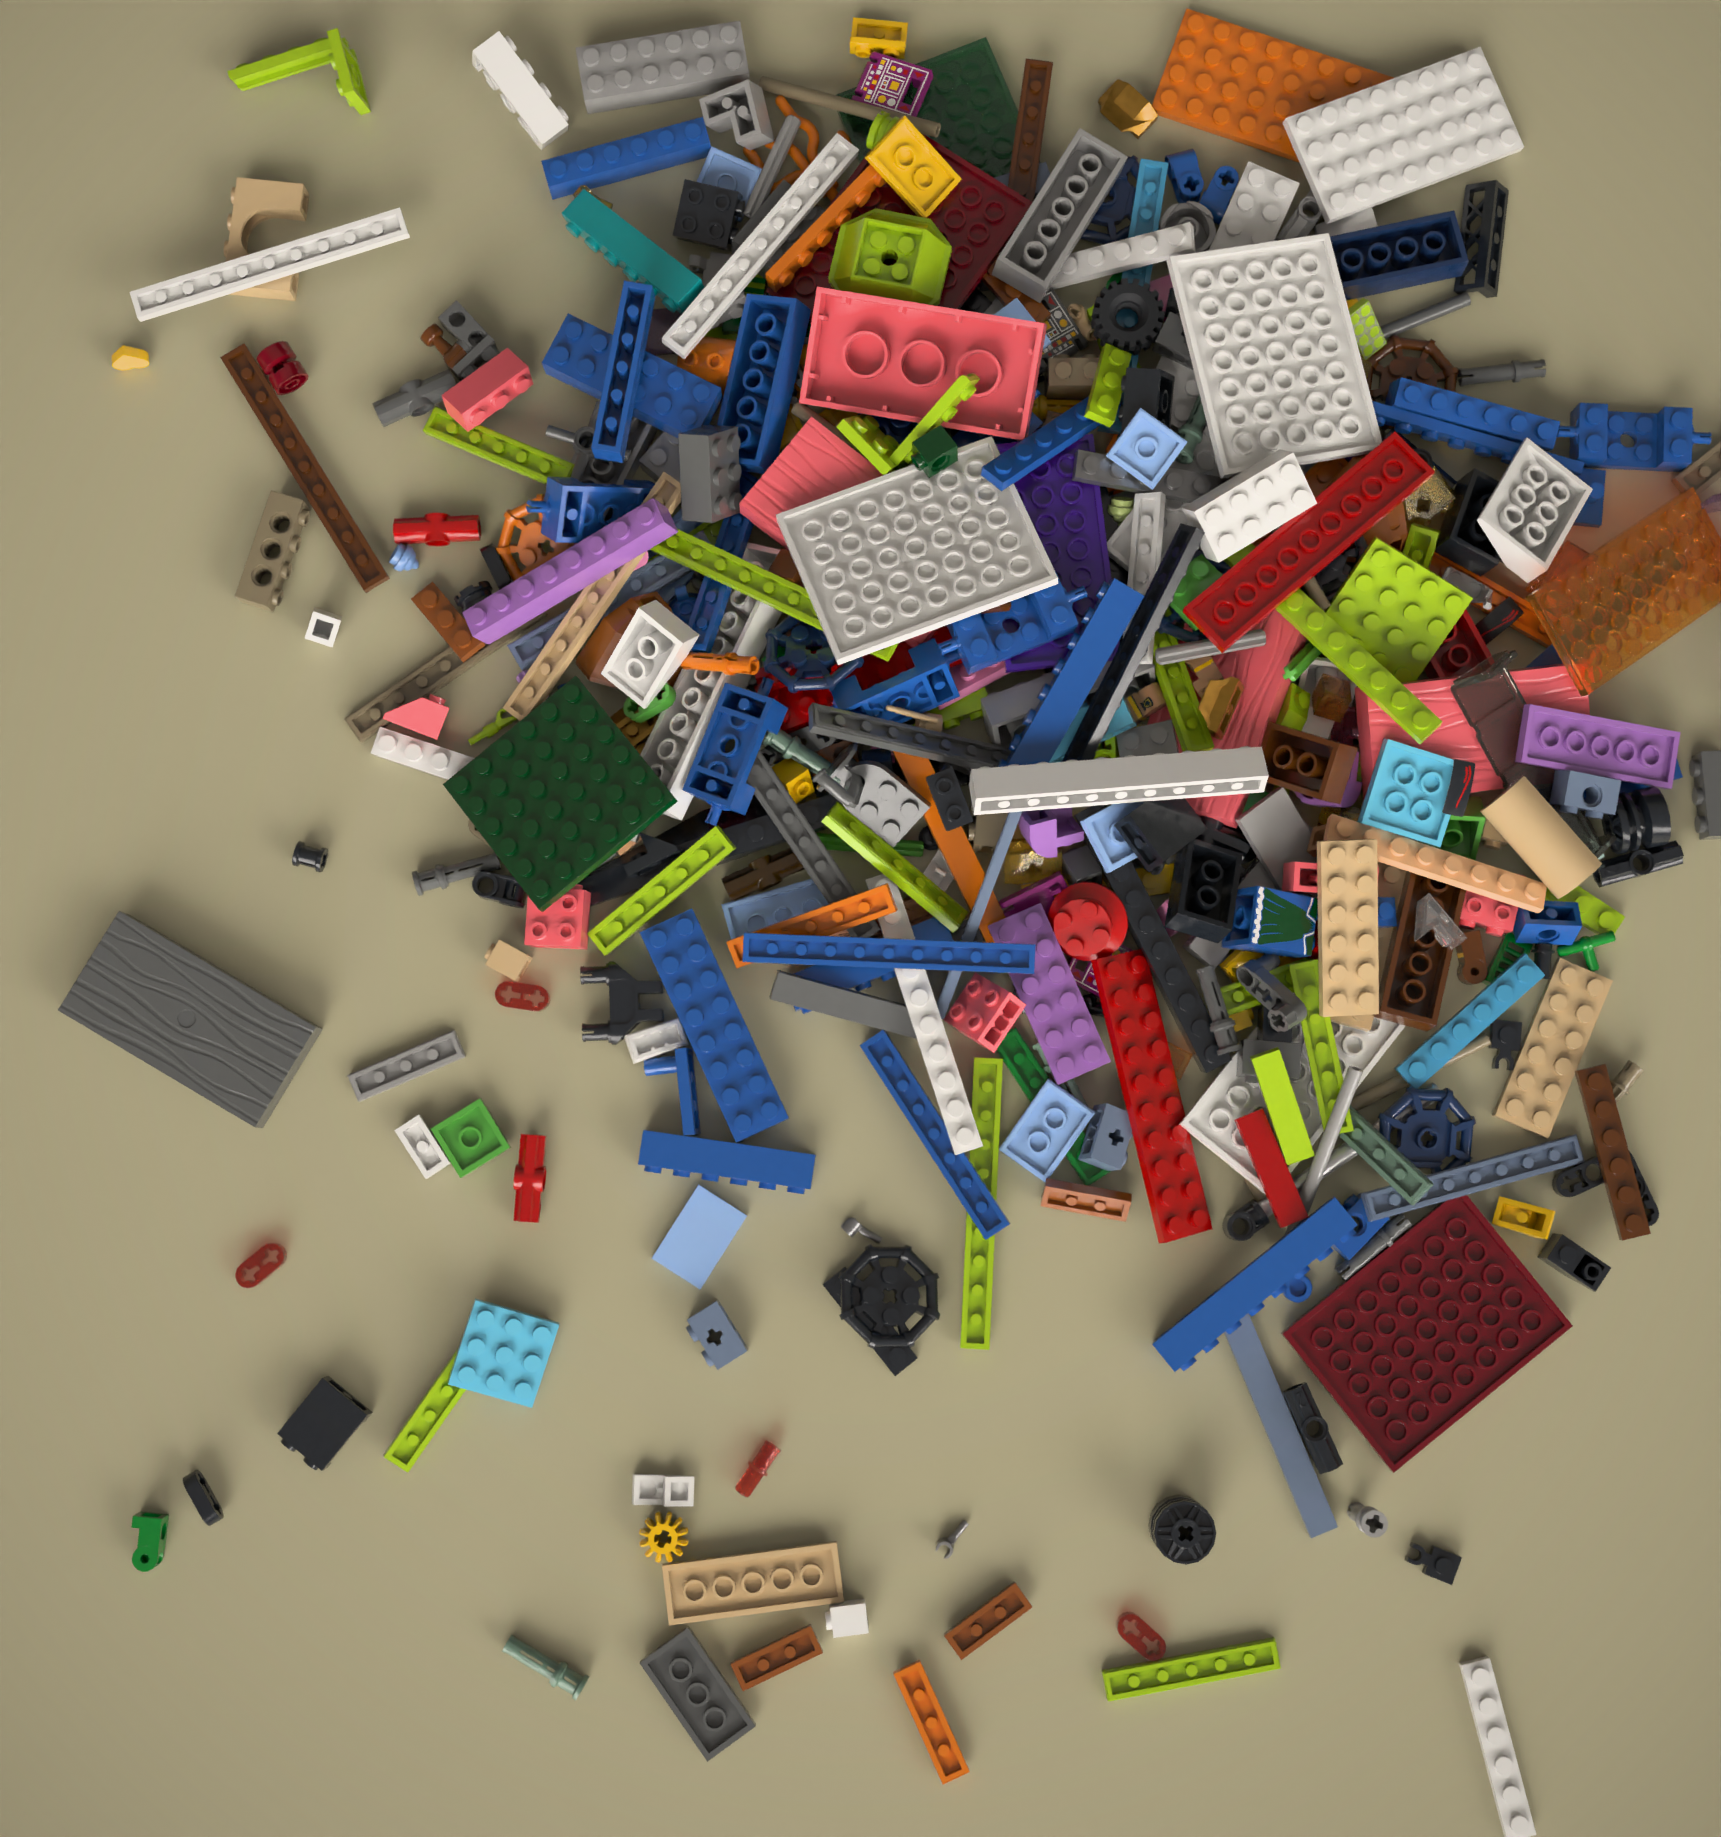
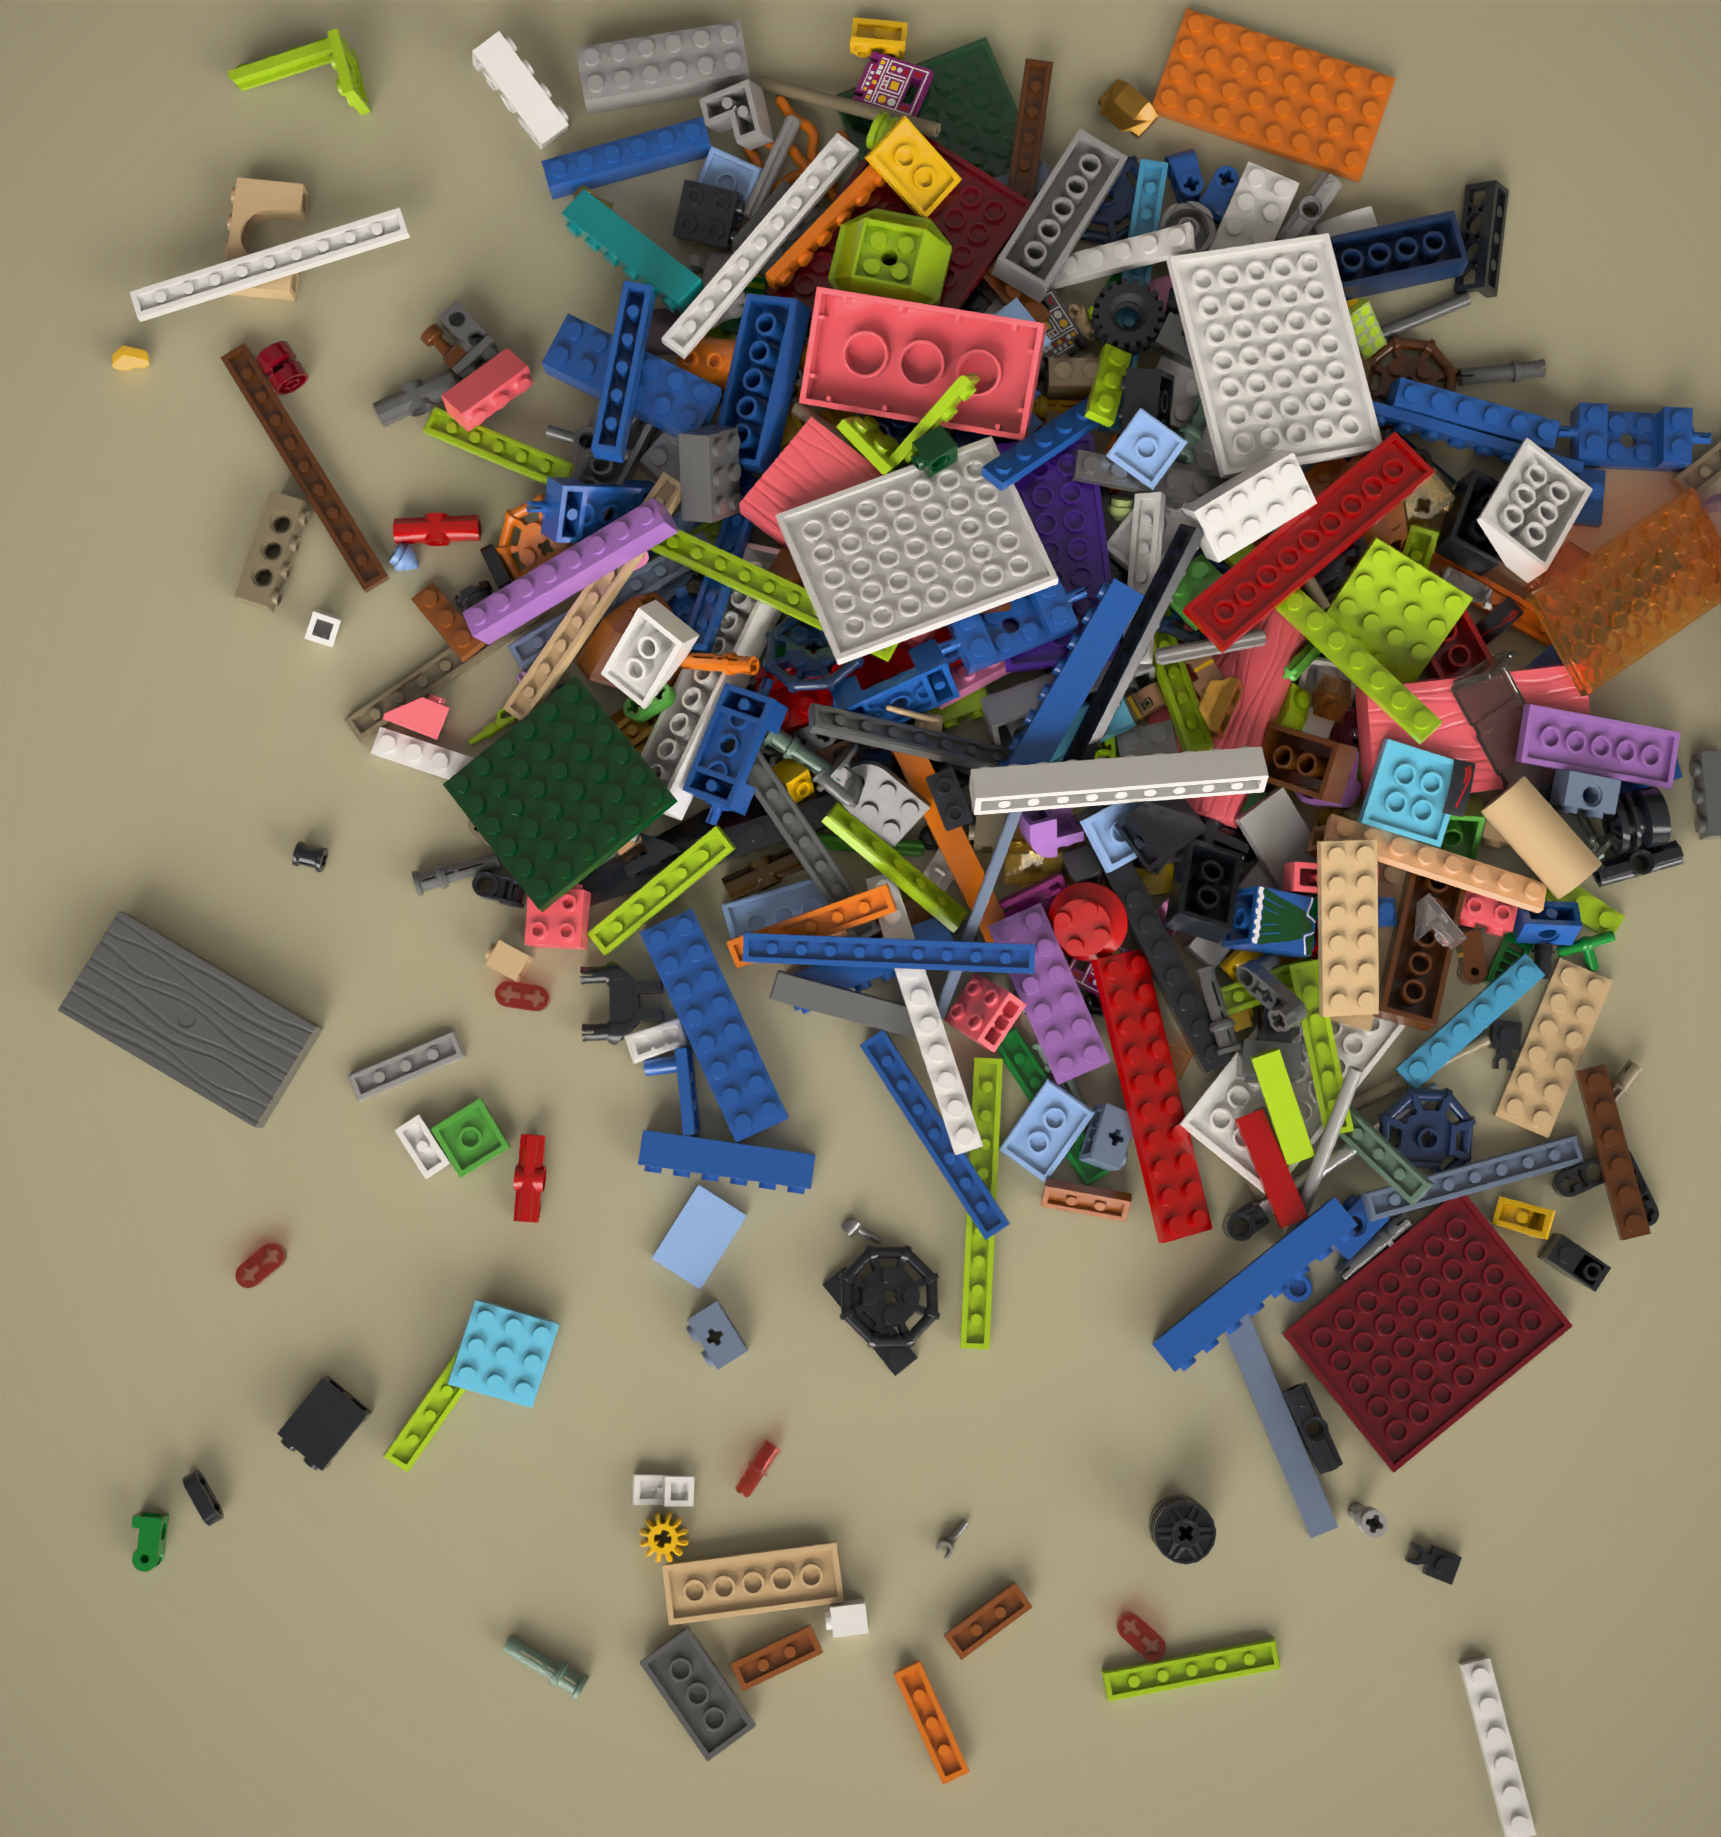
(1403, 135): white plate -> none

